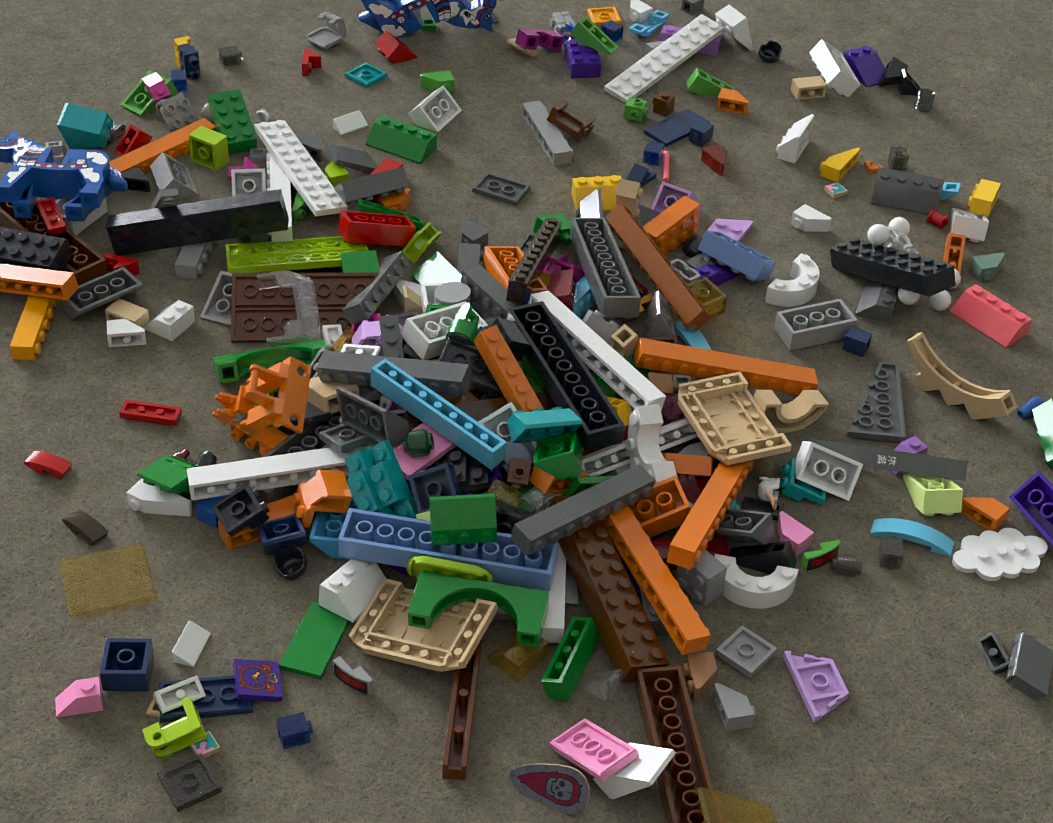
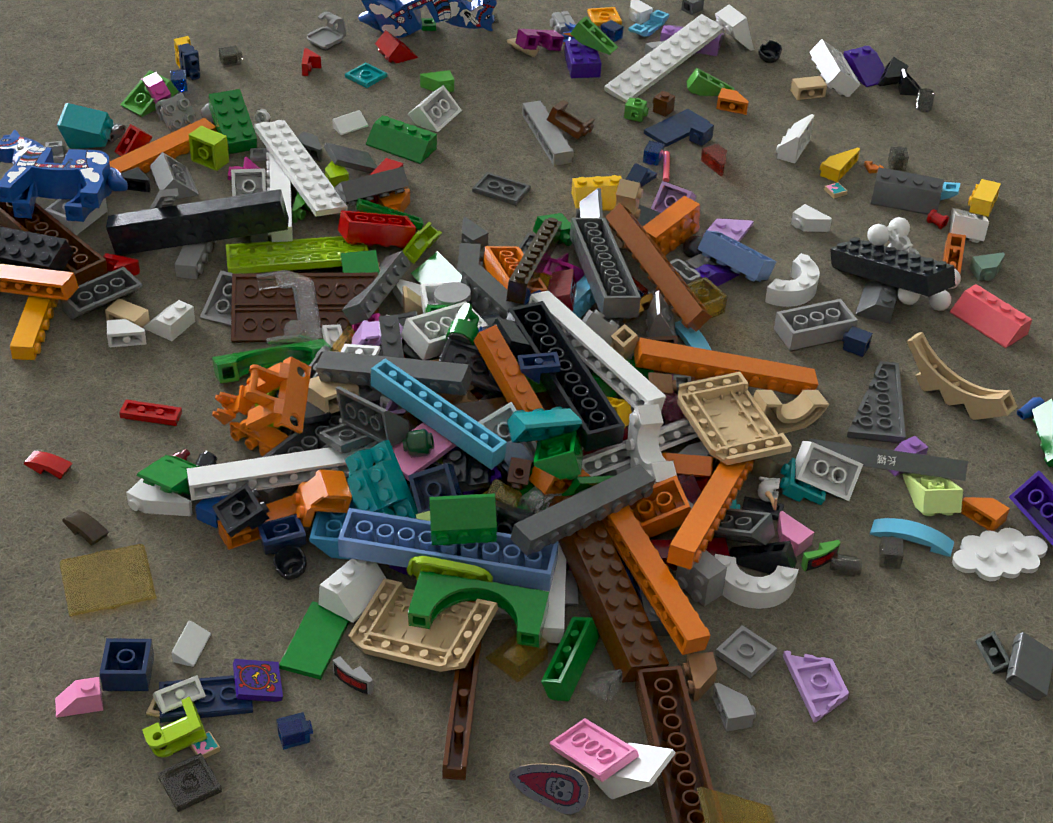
(51, 216): red plate -> none
(534, 364): none -> dark blue slope

